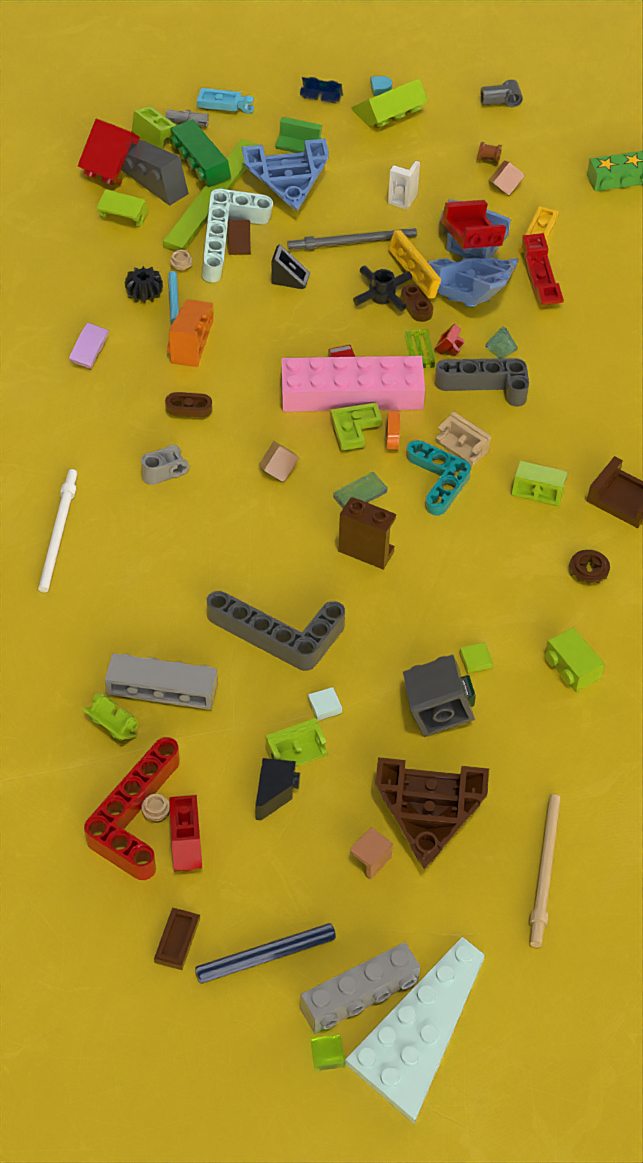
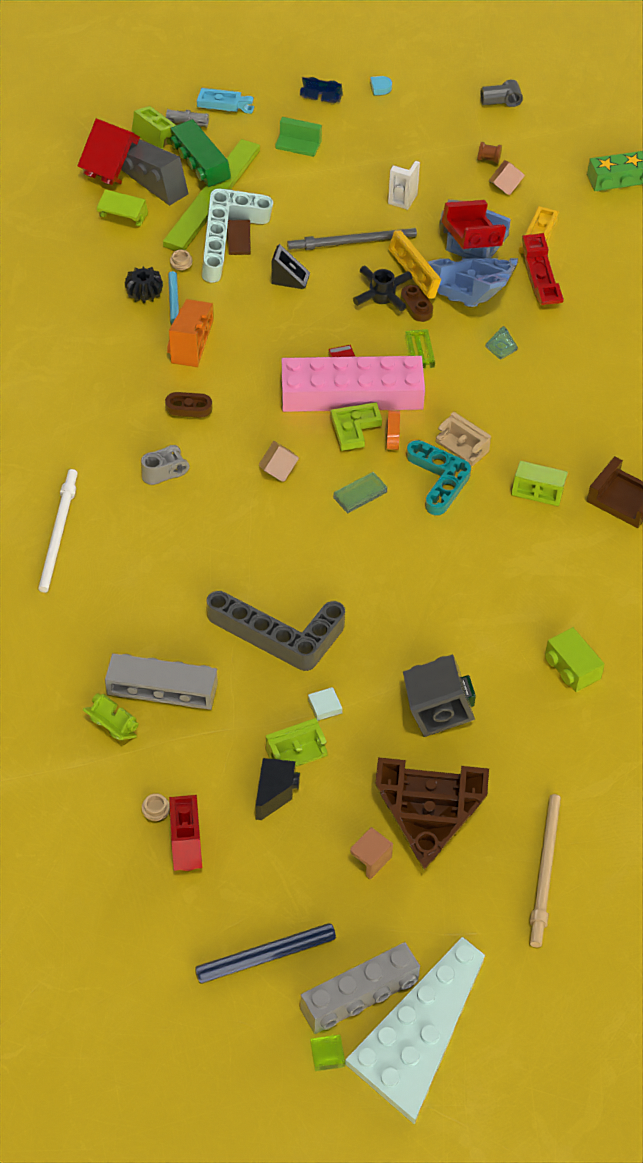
(88, 345): lavender slope -> none
(129, 807): red beam -> none
(177, 938): reddish brown tile -> none
(291, 173): medium blue wedge -> none
(366, 532): reddish brown panel -> none
(392, 104): lime slope -> none
(450, 341): red tile -> none
(476, 657): lime tile -> none
(485, 374): dark grey beam -> none
(599, 563): reddish brown gear -> none

